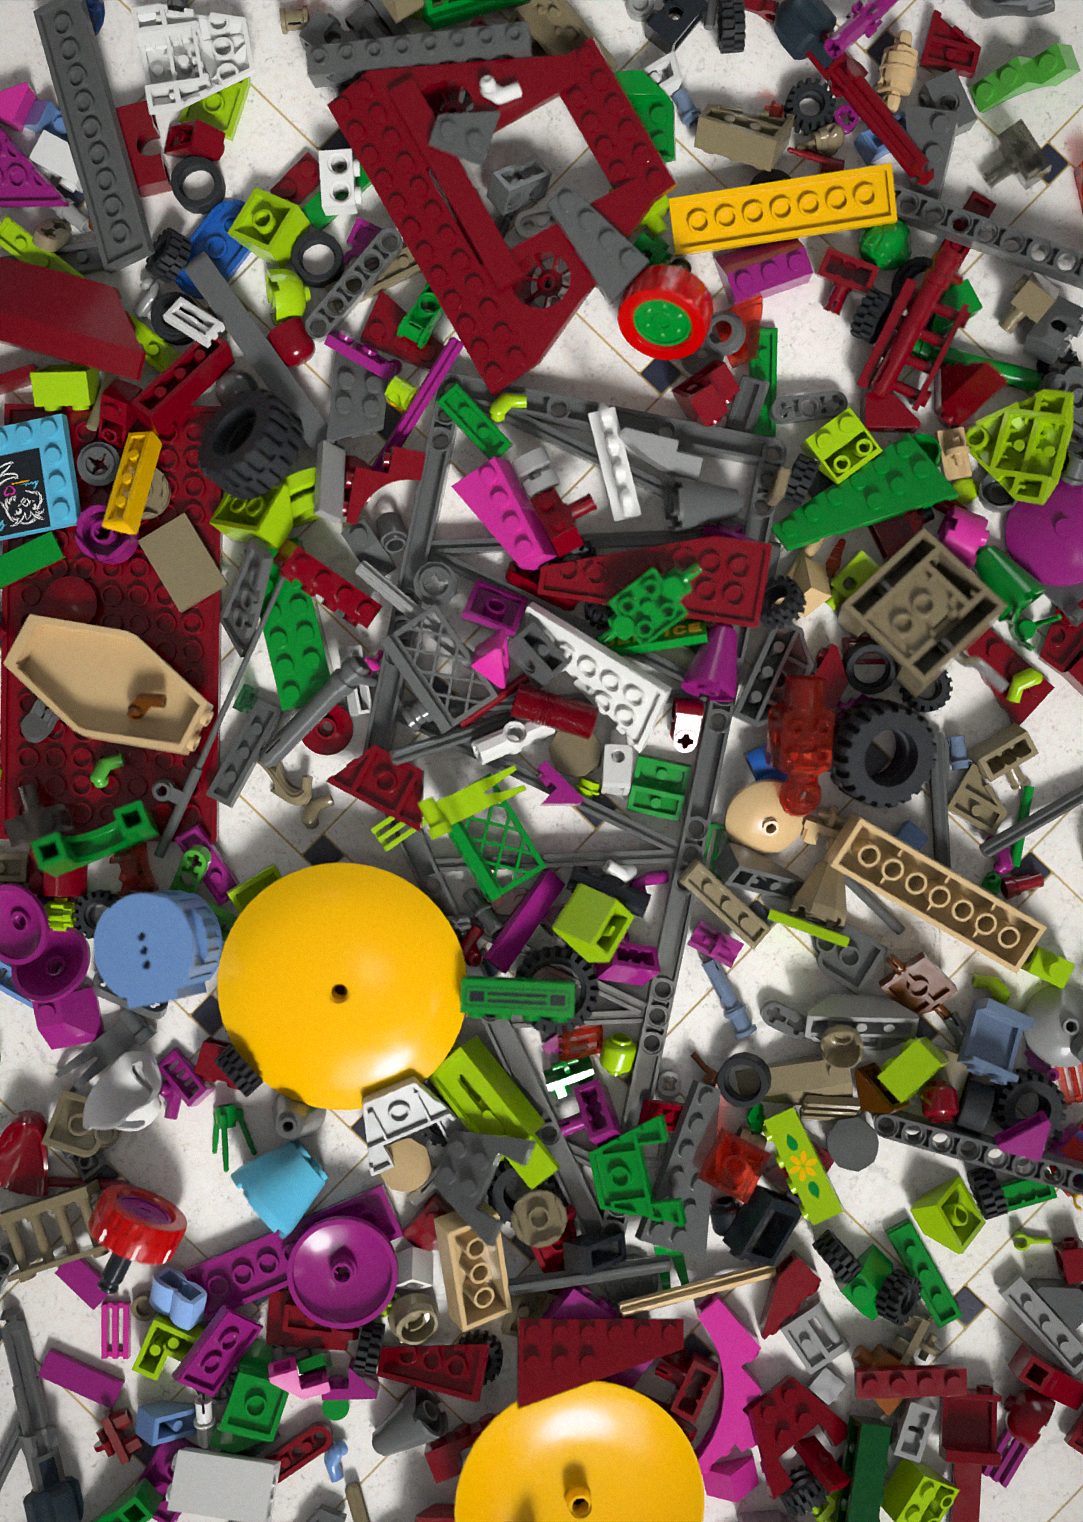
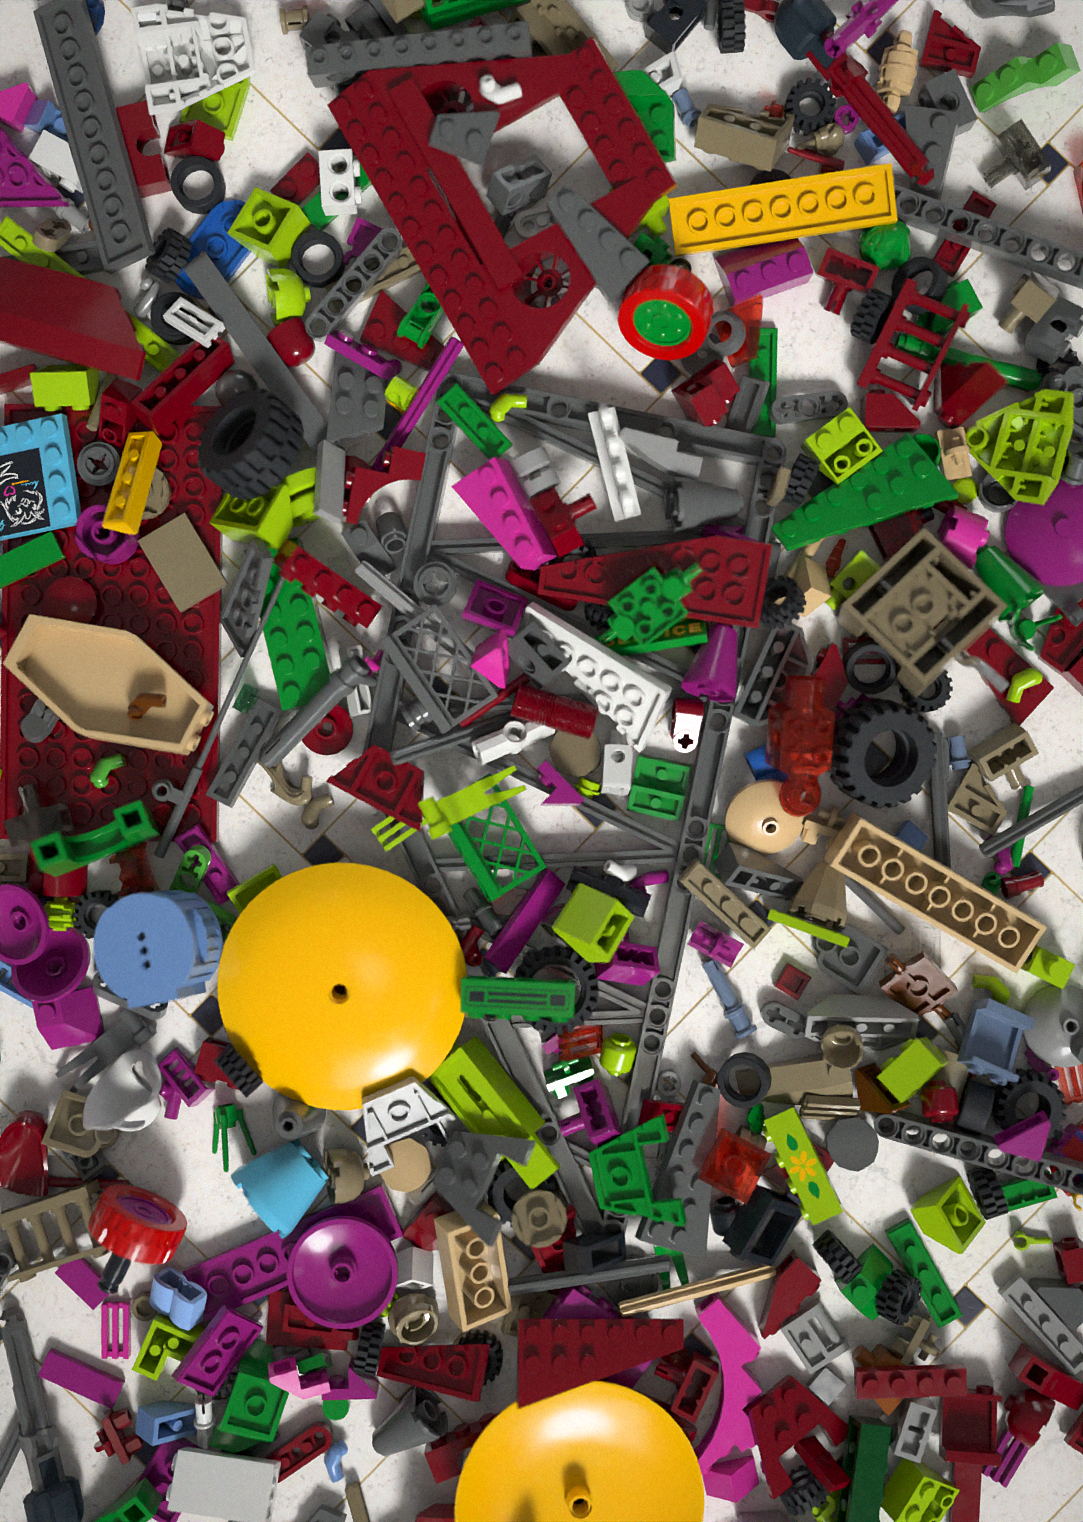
(345, 1174): none -> dark tan cylinder
(792, 981): none -> dark red tile
(936, 280): dark red cylinder -> none

